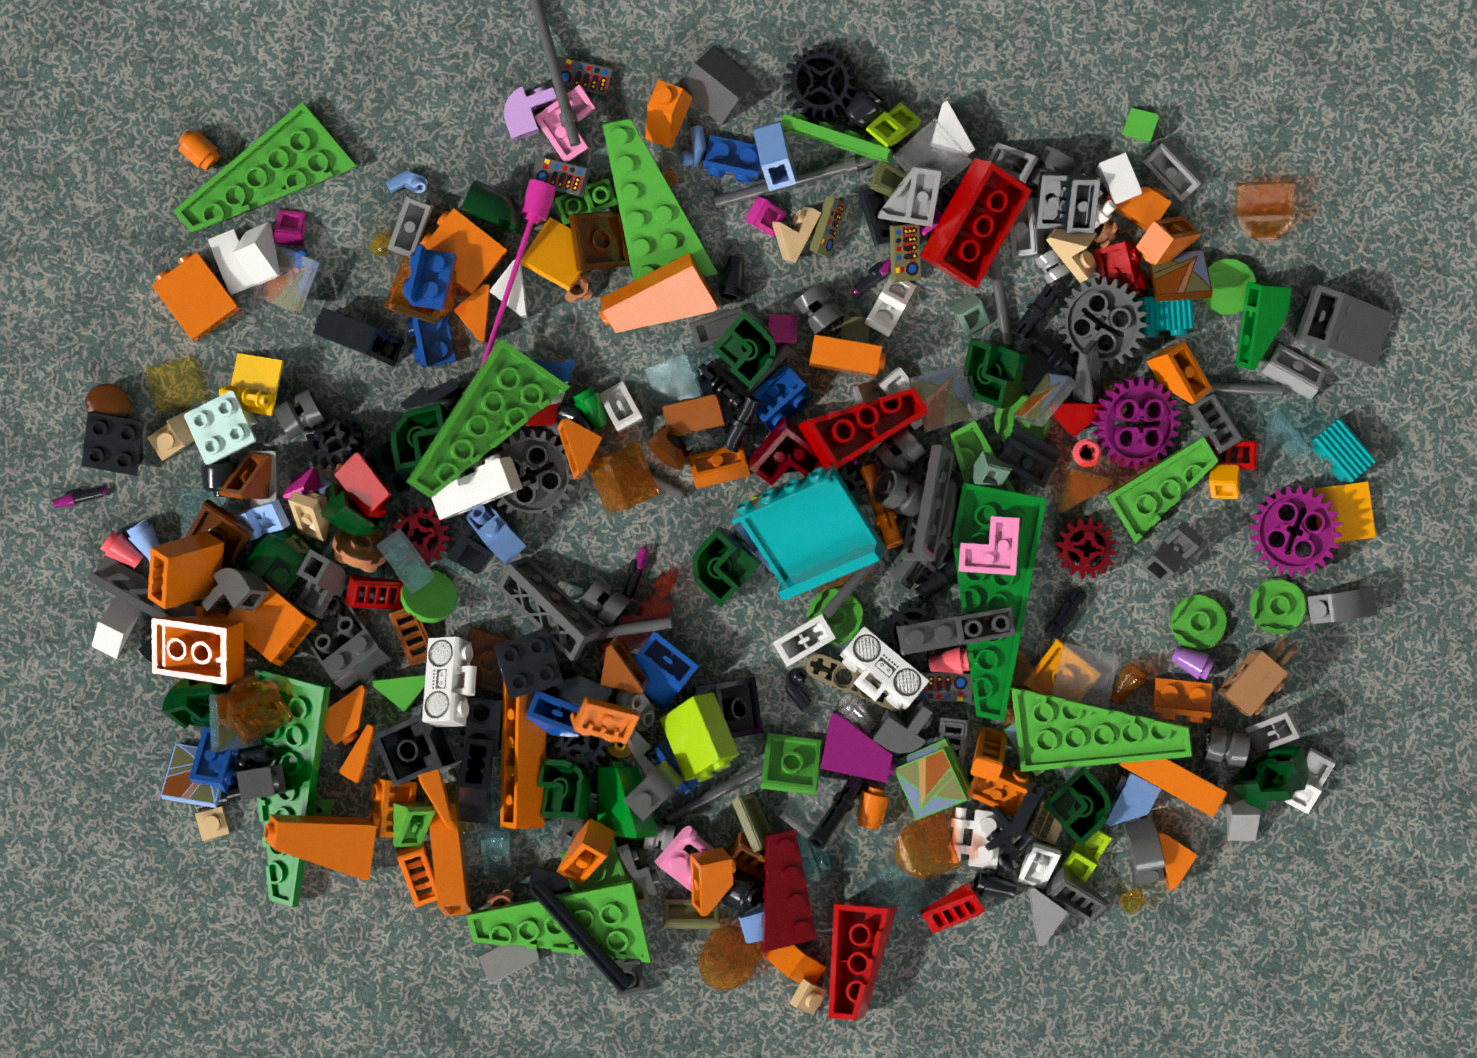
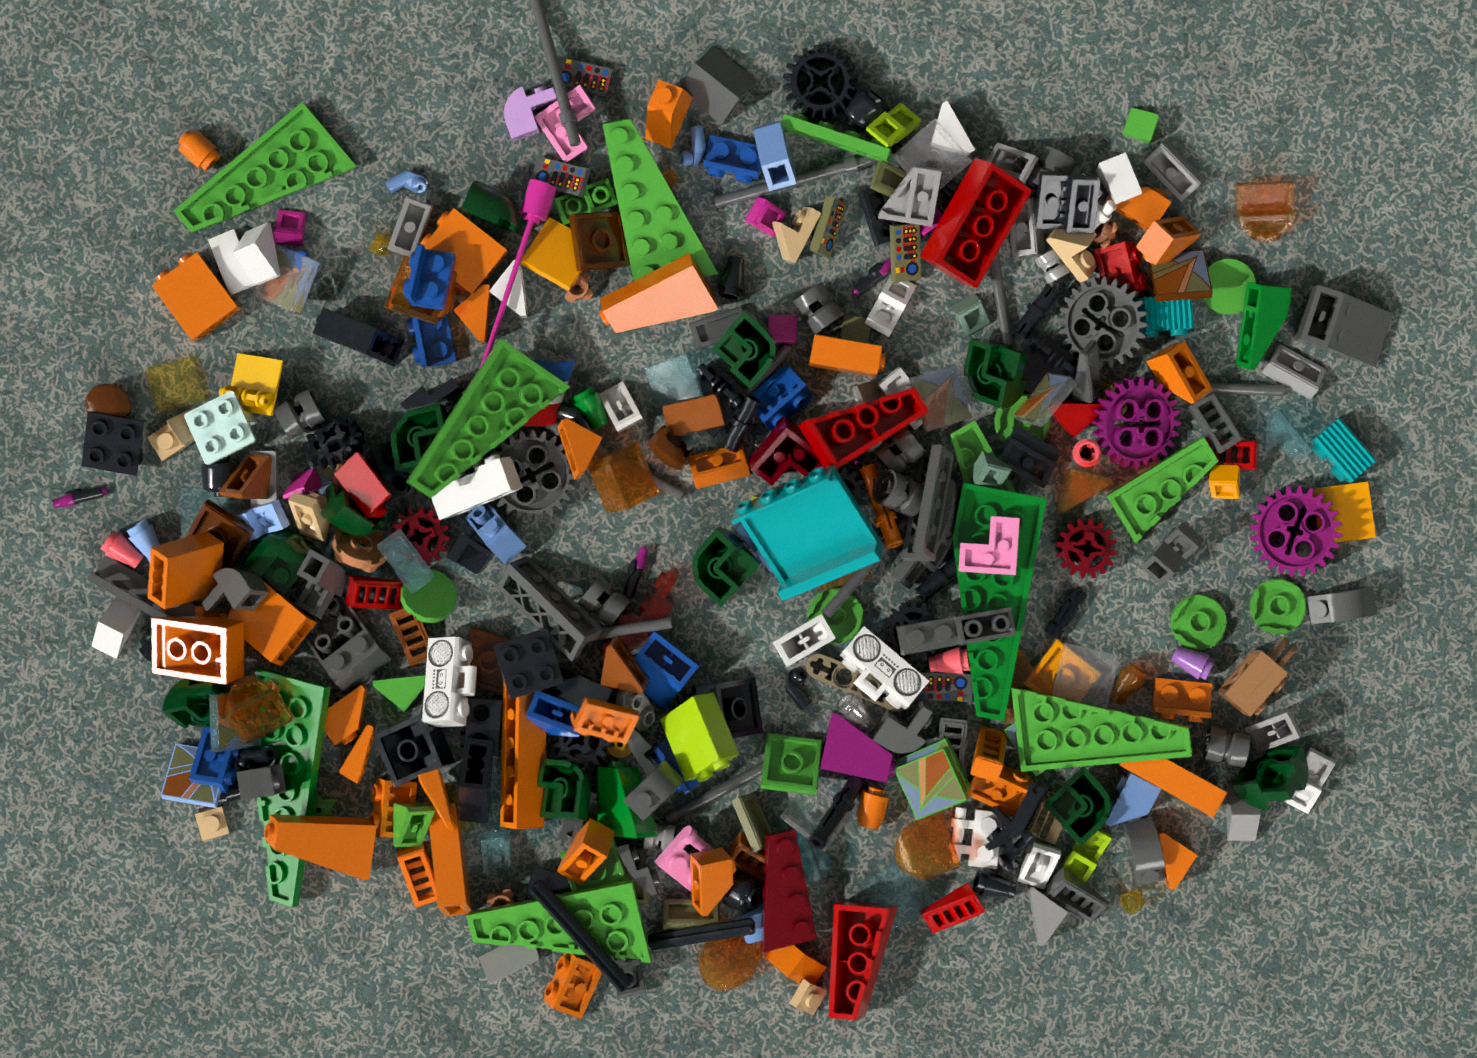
(572, 985): none -> orange bracket
(701, 934): none -> black axle

